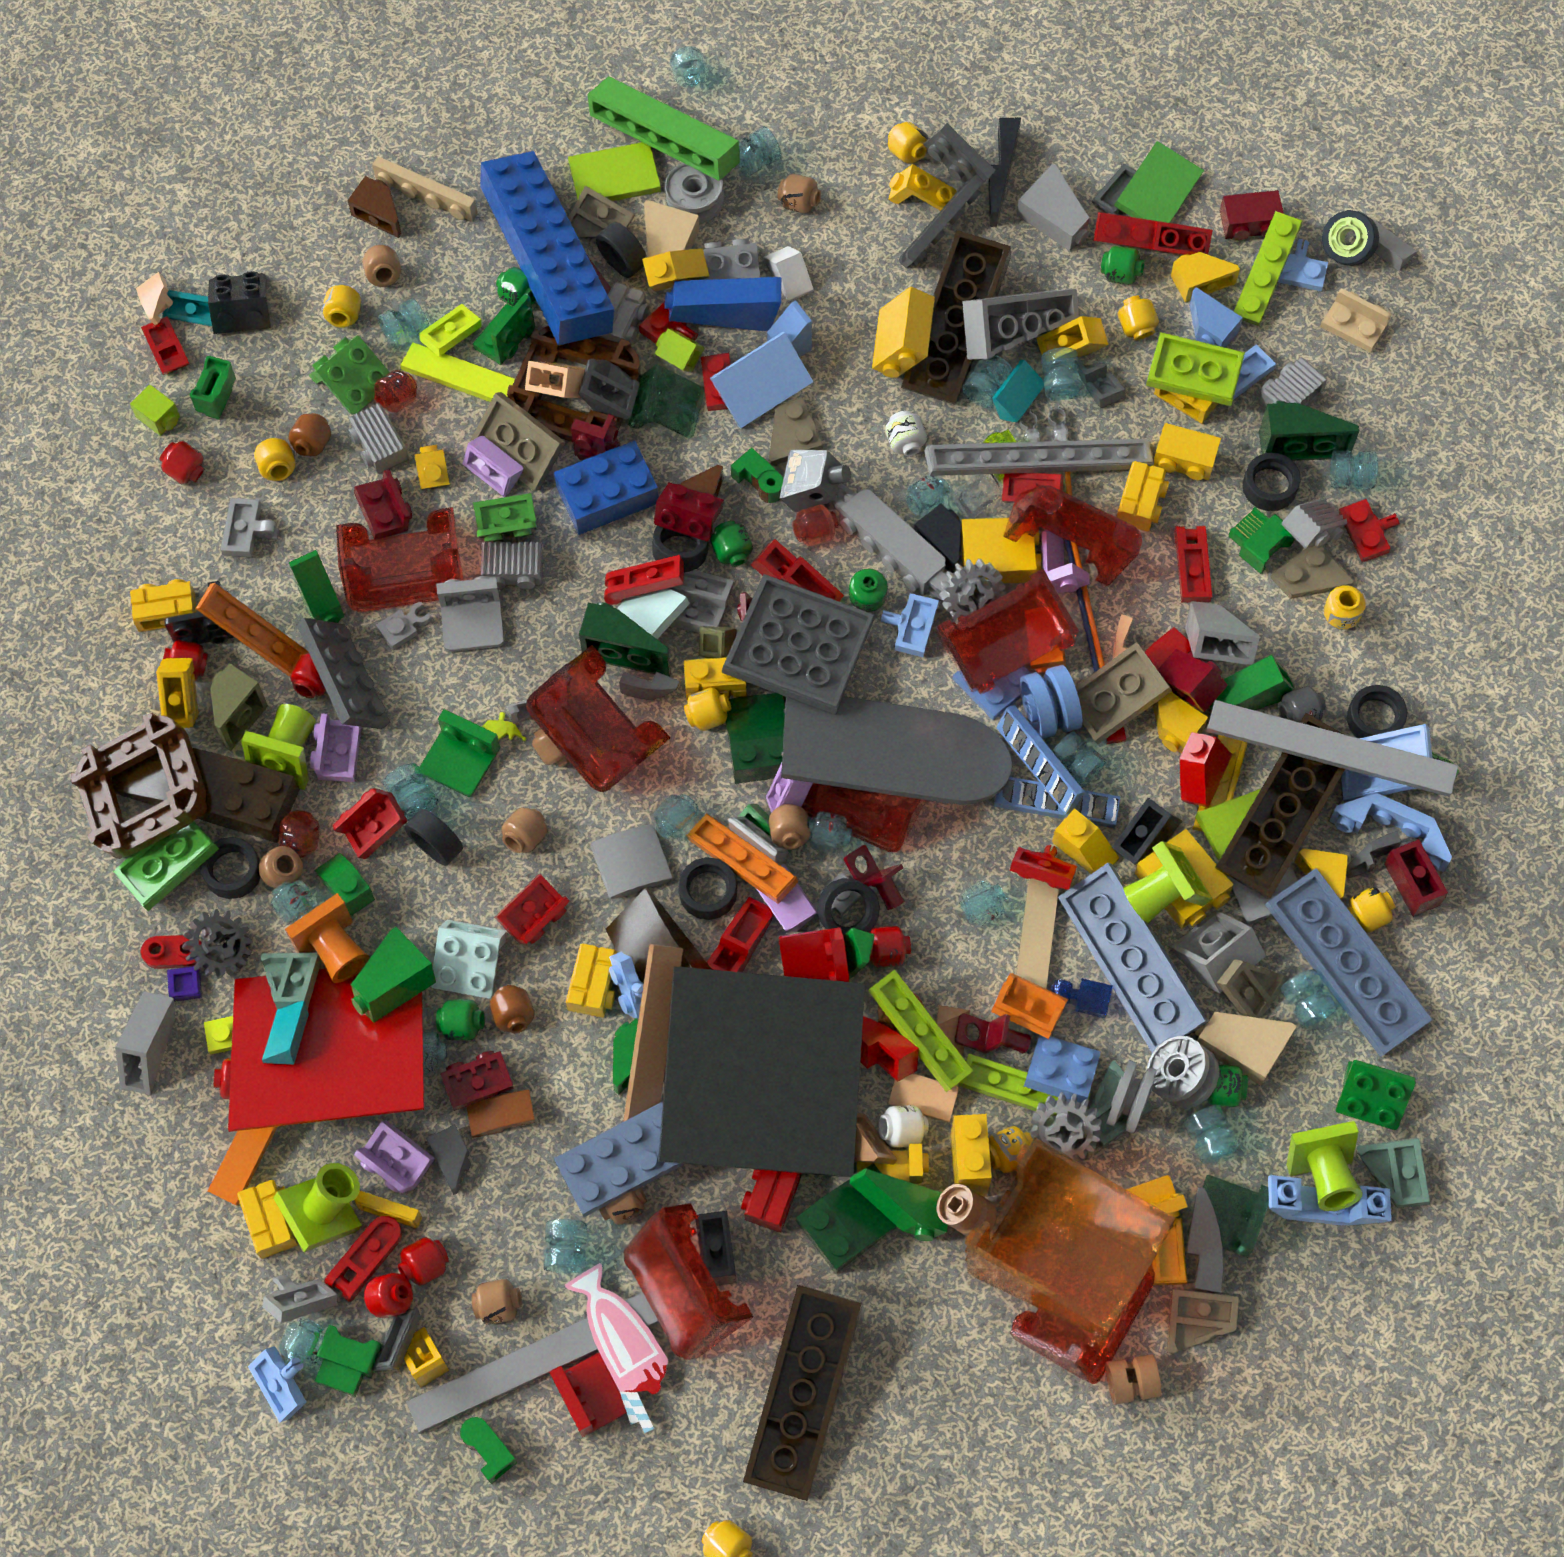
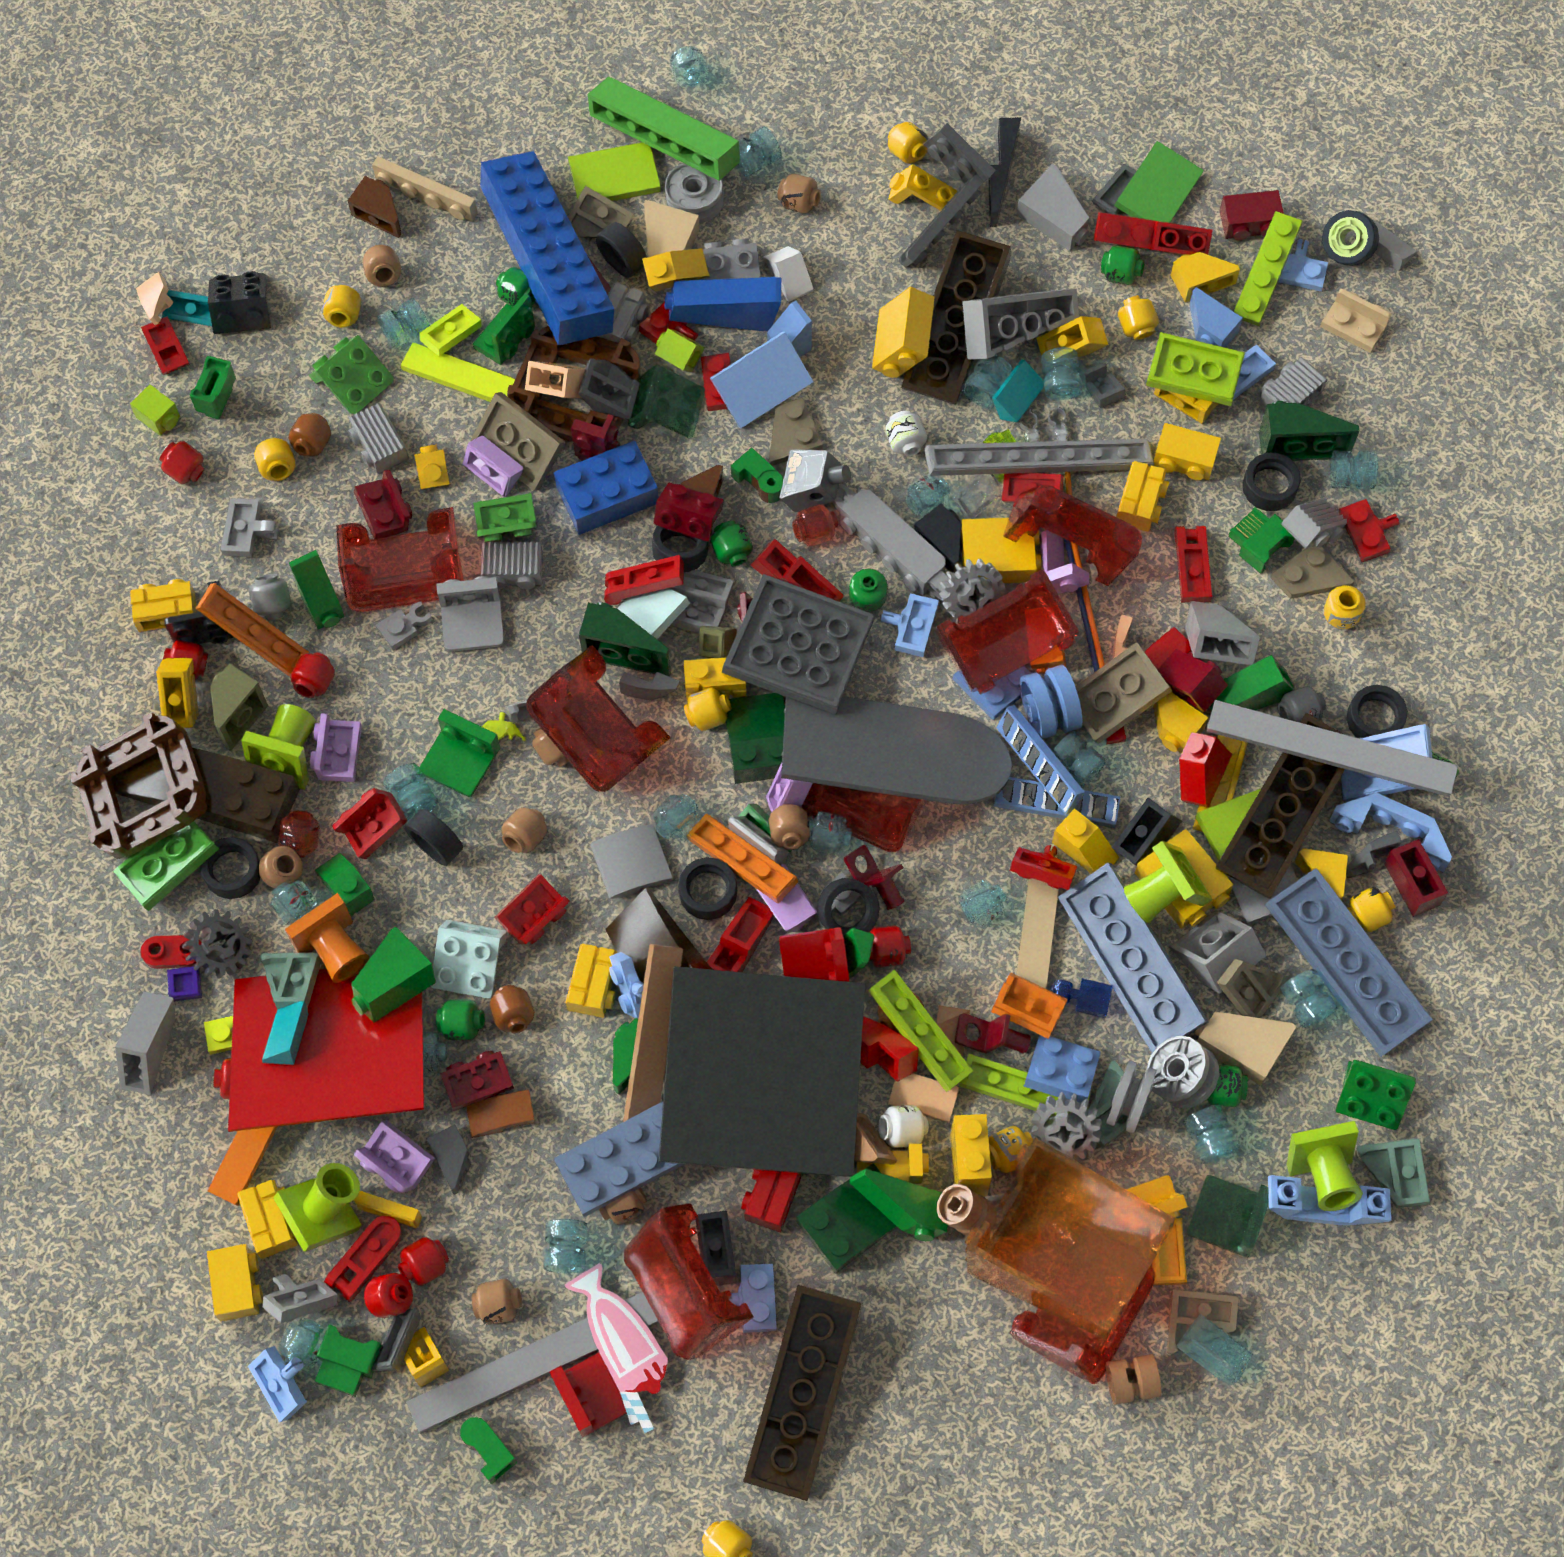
(233, 1282): none -> yellow brick
(269, 596): none -> light grey head
(343, 673): dark grey plate -> none
(395, 391): clear red head -> none
(758, 1293): none -> light blue plate
(1206, 1242): dark grey slope -> none
(1215, 1350): none -> clear light blue slope

